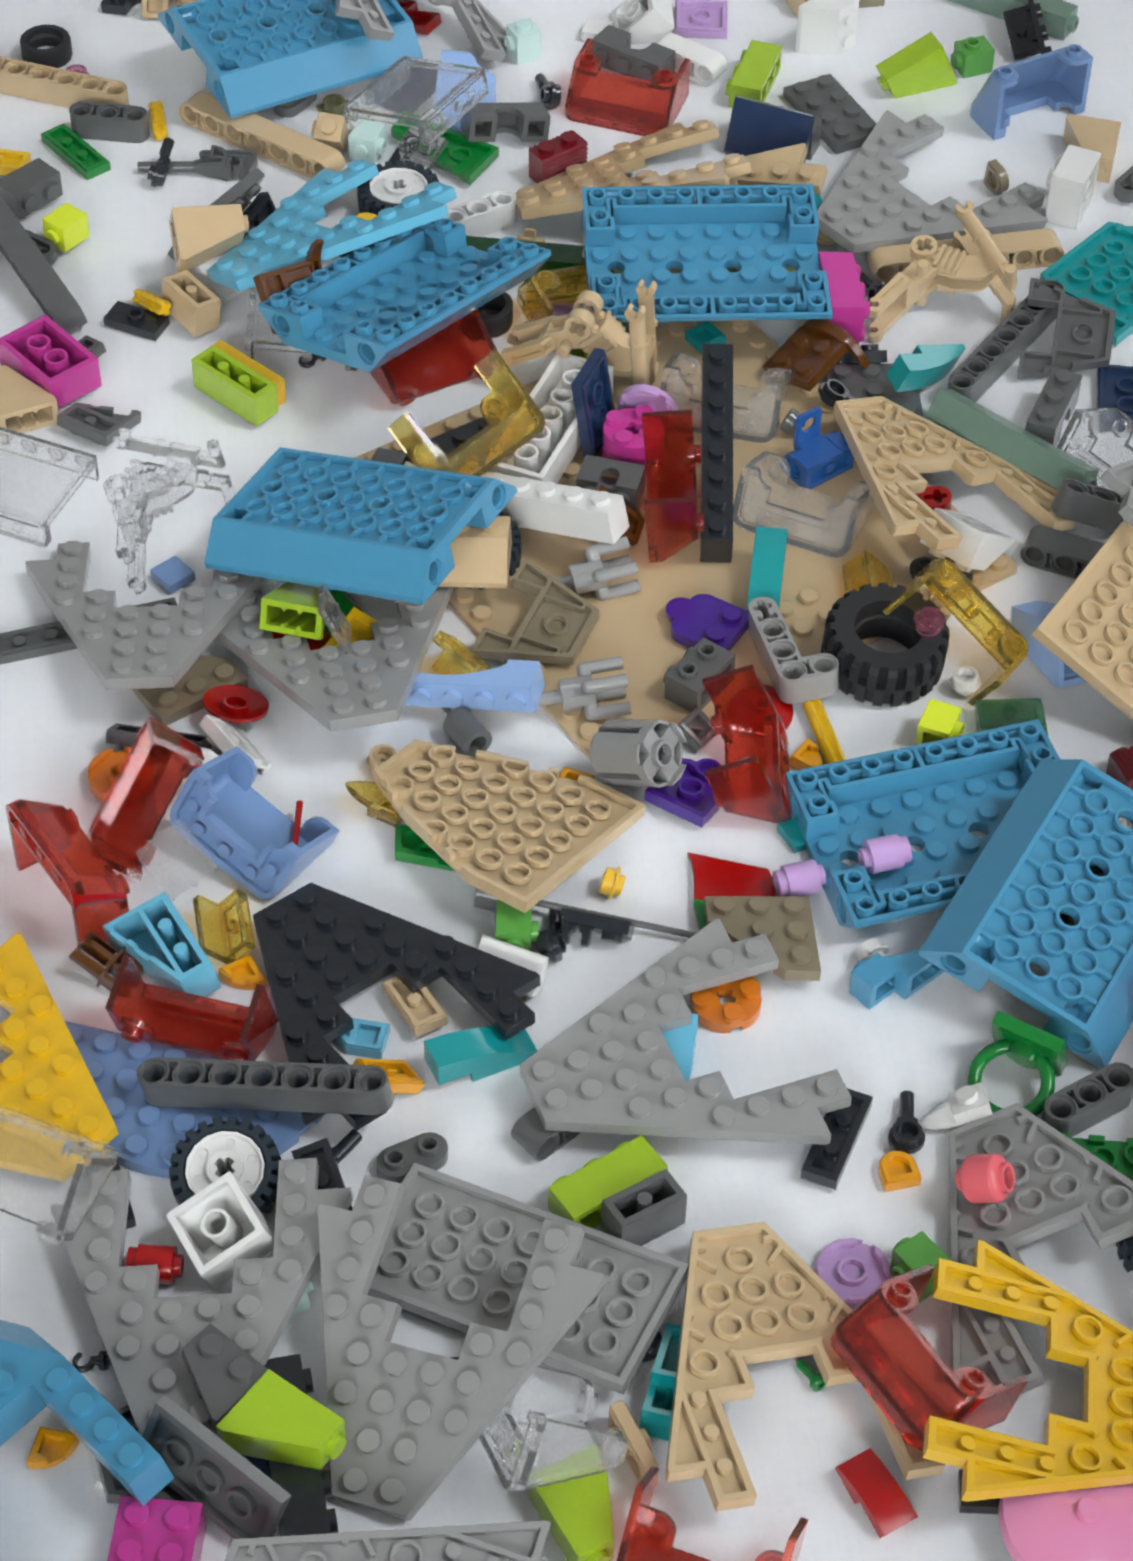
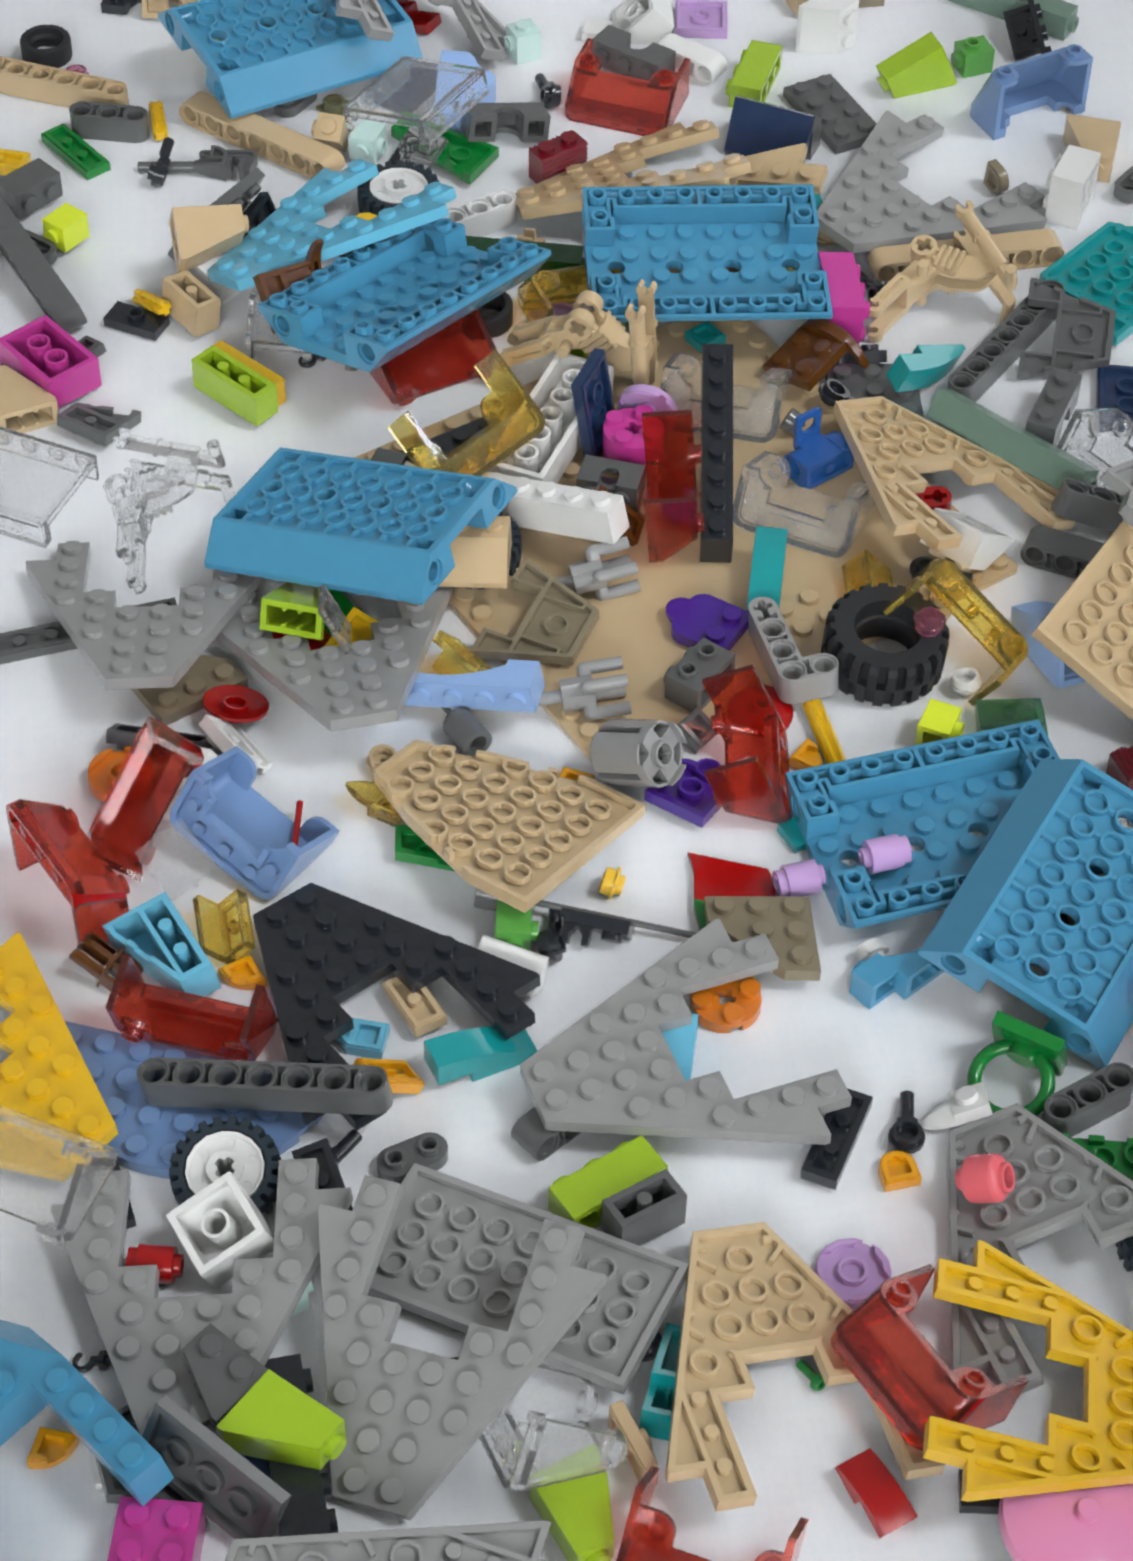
(172, 574): medium blue tile -> none
(916, 1253): bright green brick -> none

